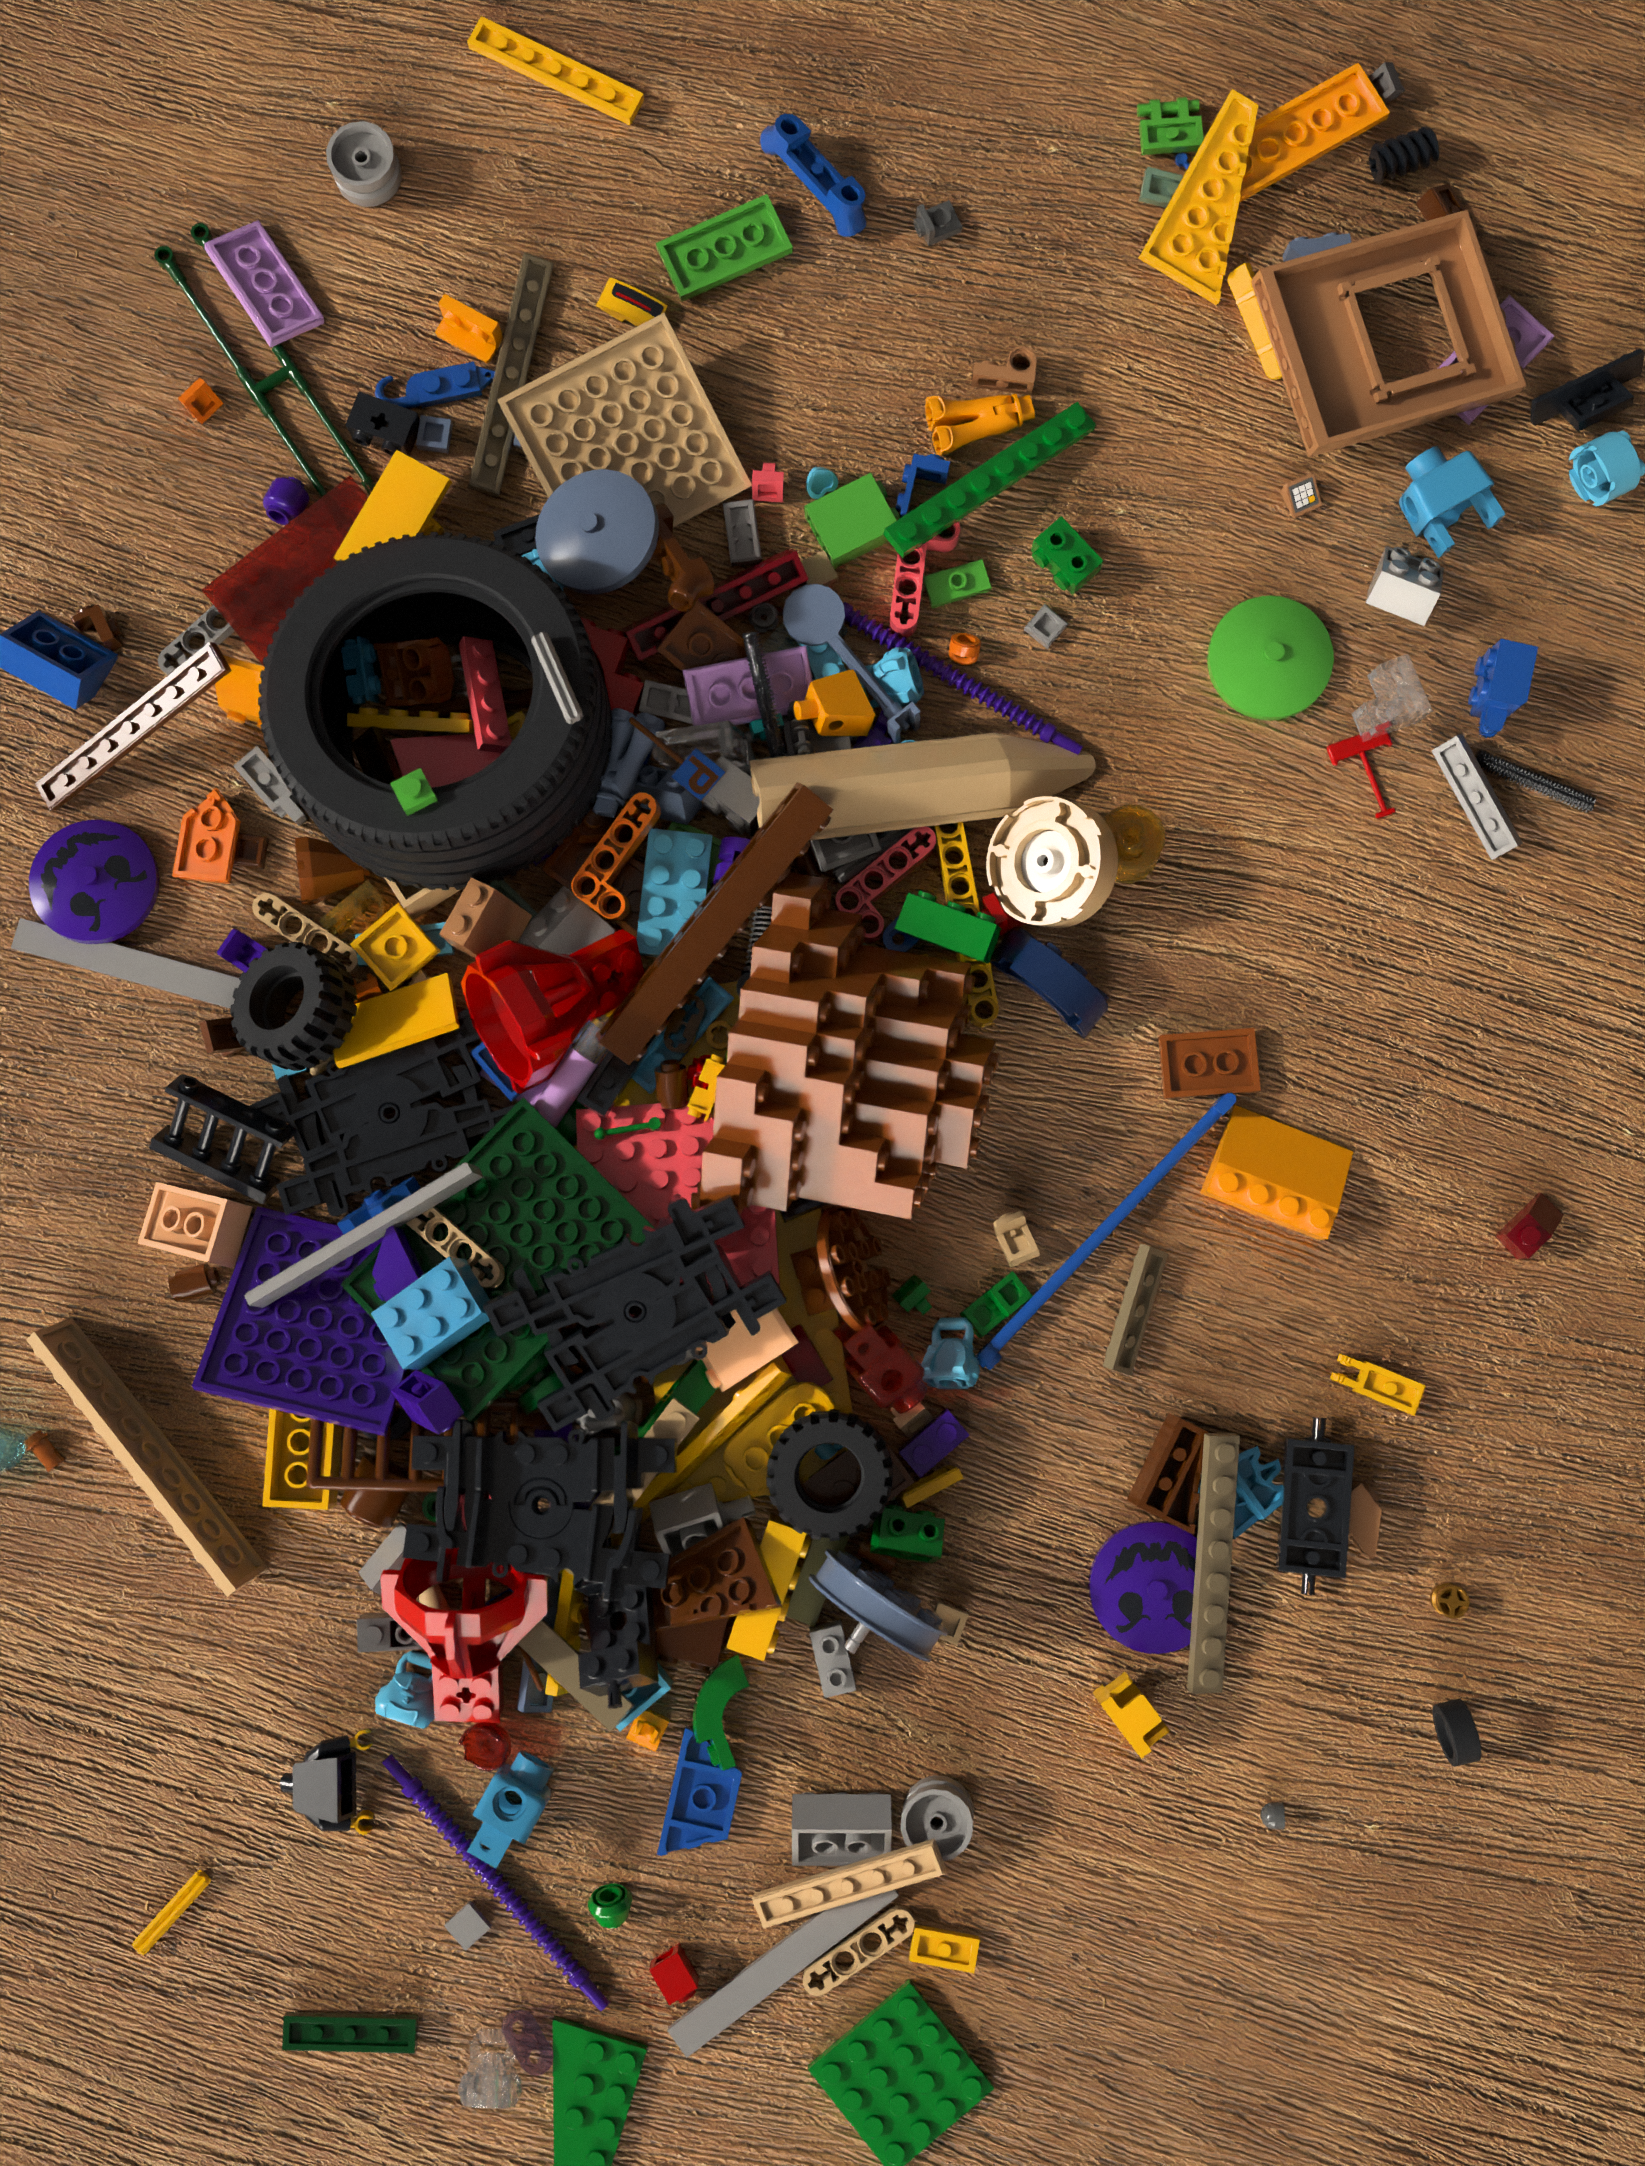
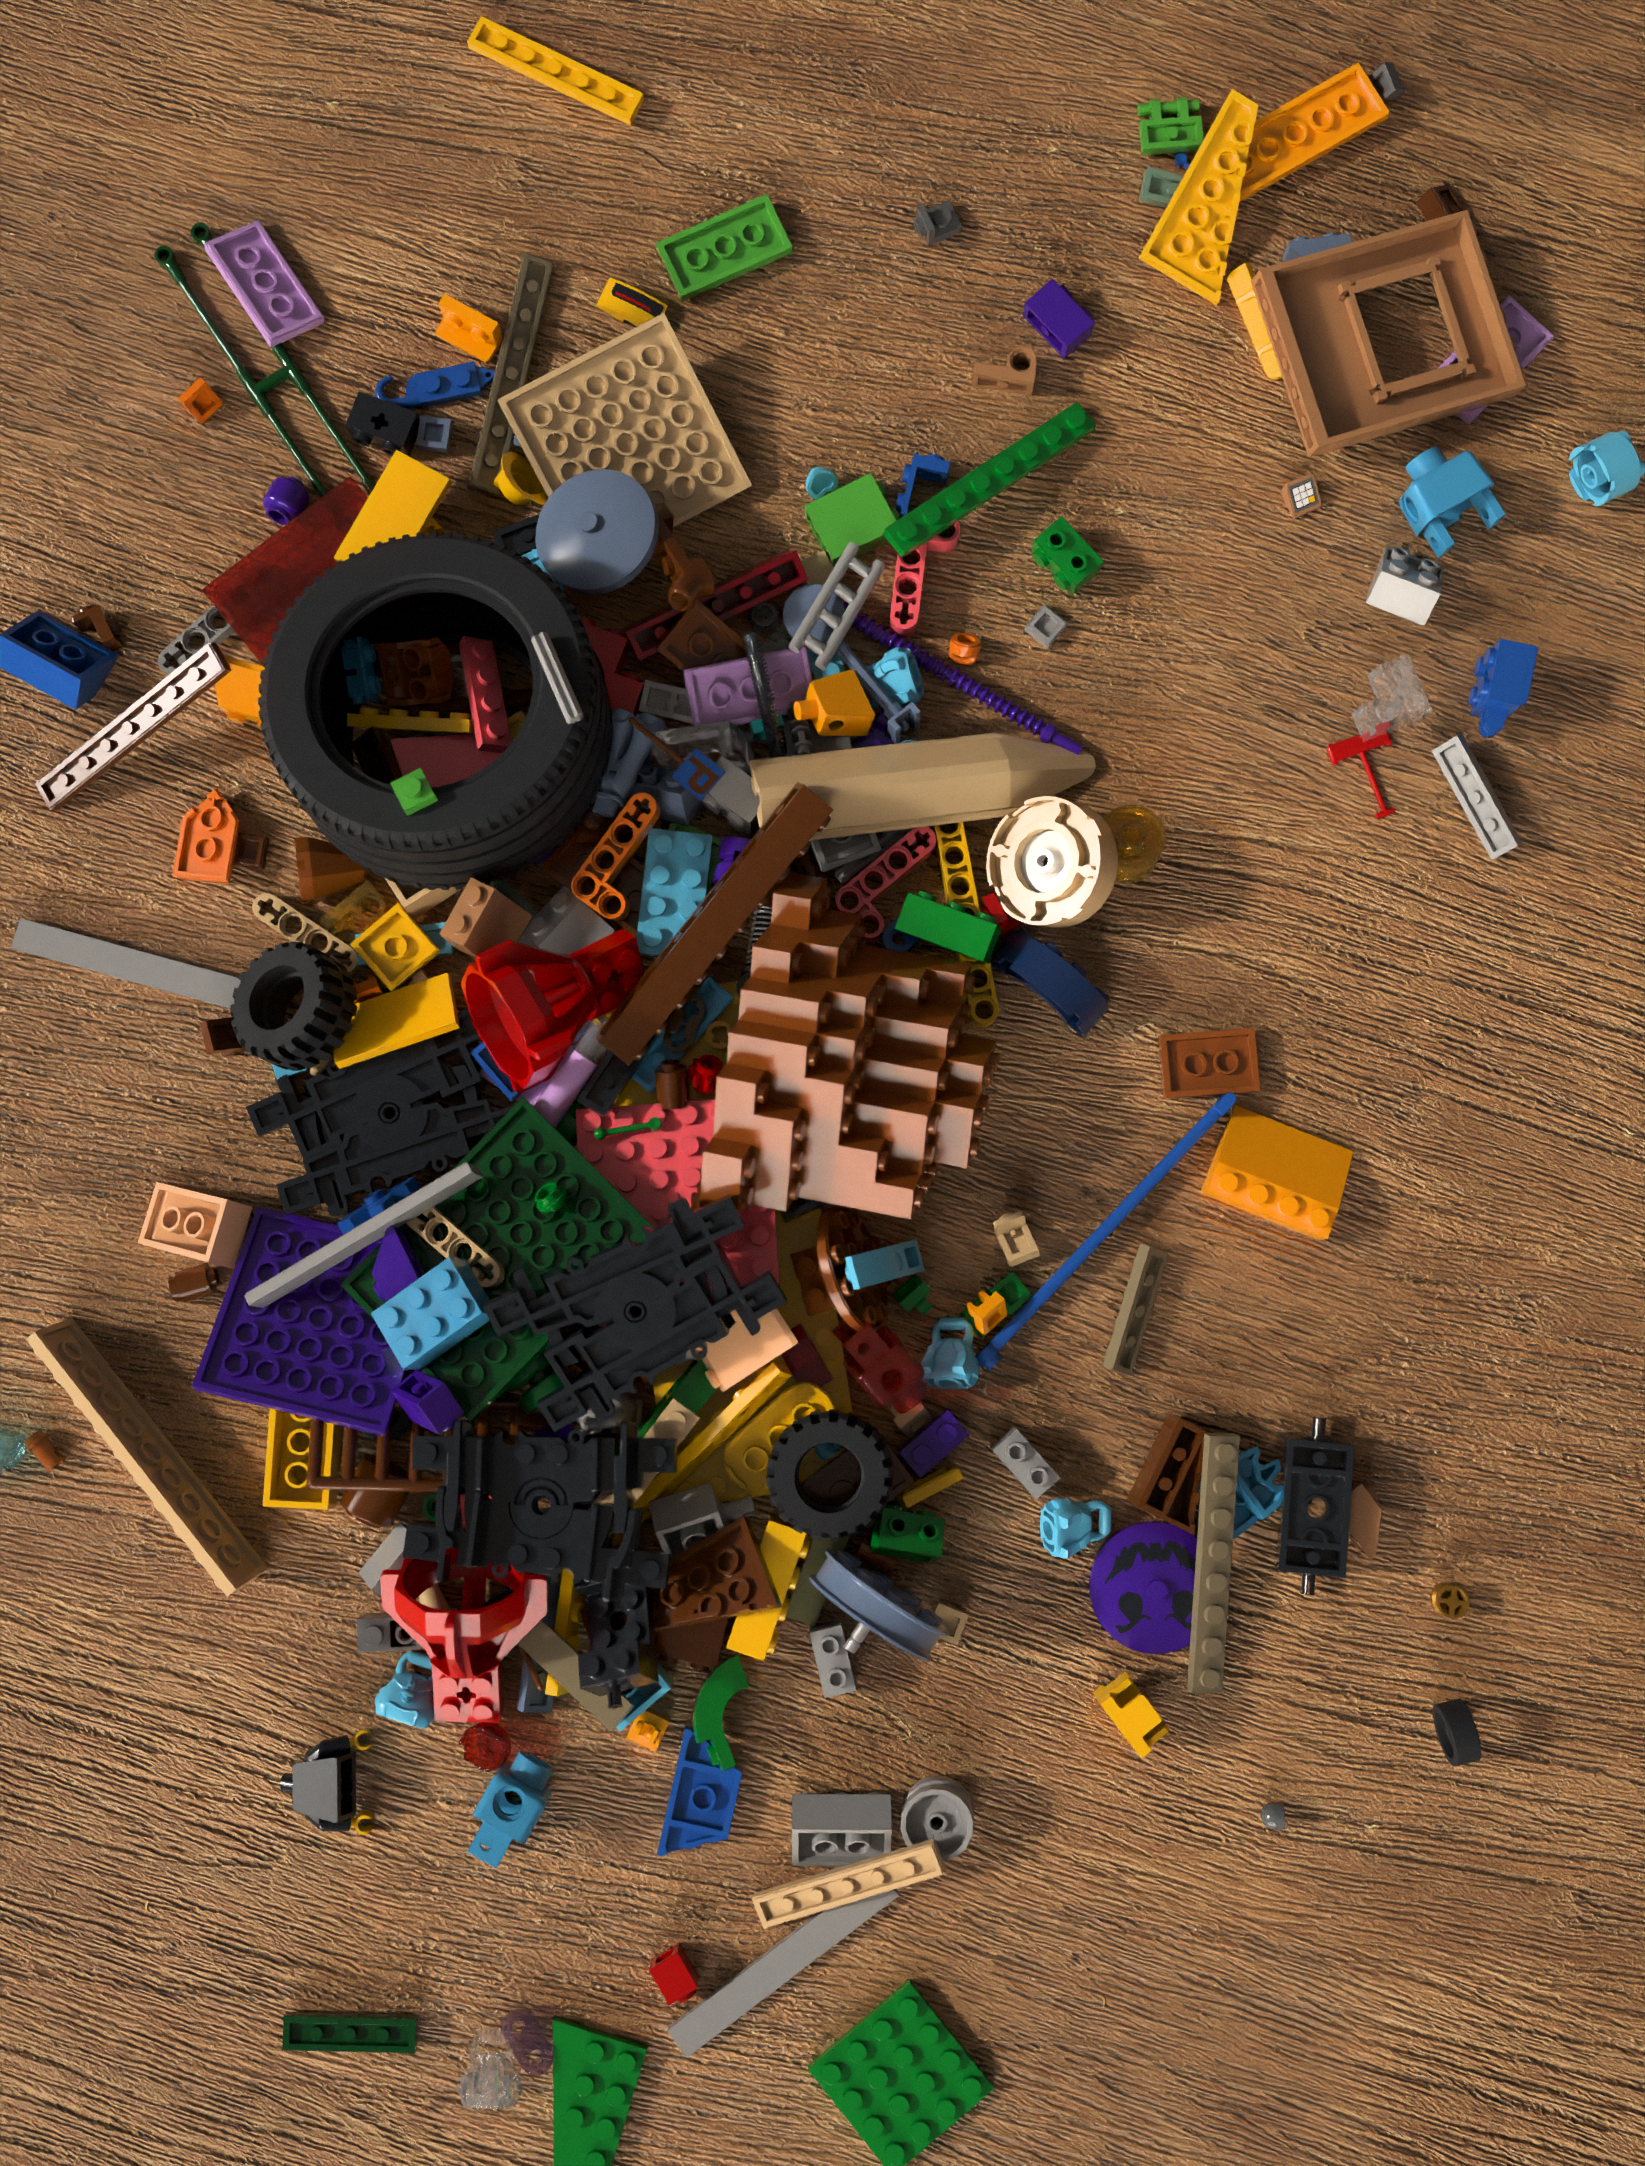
(94, 882): dark purple dish -> none
(171, 1912): yellow axle -> none
(210, 1161): black fence -> none
(240, 949): dark purple bracket -> none
(268, 784): light grey hinge -> none
(364, 164): light grey wheel -> none
(467, 1925): light grey tile -> none
(519, 481): none -> yellow piece
(550, 1197): none -> green plate
(577, 1975): dark purple hose -> none
(610, 1905): green cone -> none
(704, 1100): yellow hinge -> none
(742, 532): light grey plate -> none
(768, 484): coral tile -> none
(818, 609): none -> light grey bar
(840, 196): blue plate -> none
(861, 1954): tan beam -> none
(884, 1264): none -> medium azure slope
(944, 1948): yellow plate -> none
(957, 583): bright green plate -> none
(989, 1313): none -> light orange tile
(990, 414): light orange piece -> none
(1025, 1462): none -> light grey brick
(1058, 318): none -> dark purple brick
(1068, 1525): none -> medium azure piece
(1270, 658): bright green dish -> none
(1382, 1385): yellow hinge -> none
(1403, 152): black piece -> none
(1530, 1227): dark red slope -> none
(1536, 781): black axle -> none
(1591, 395): black bracket -> none

